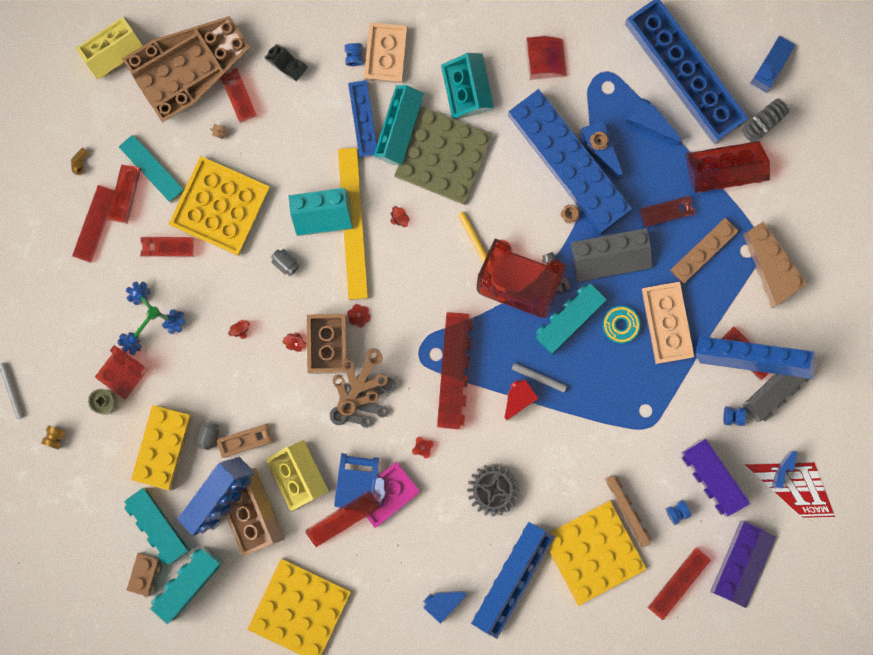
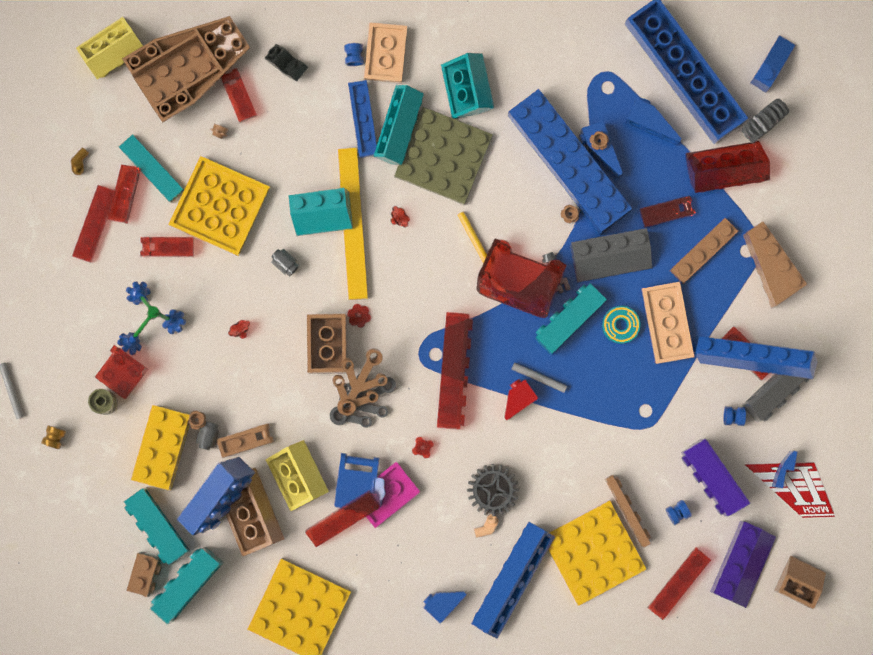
(197, 415): none -> medium nougat plate
(294, 342): clear red plant -> none
(488, 528): none -> light nougat arm
(545, 57): clear red slope -> none
(801, 582): none -> medium nougat slope

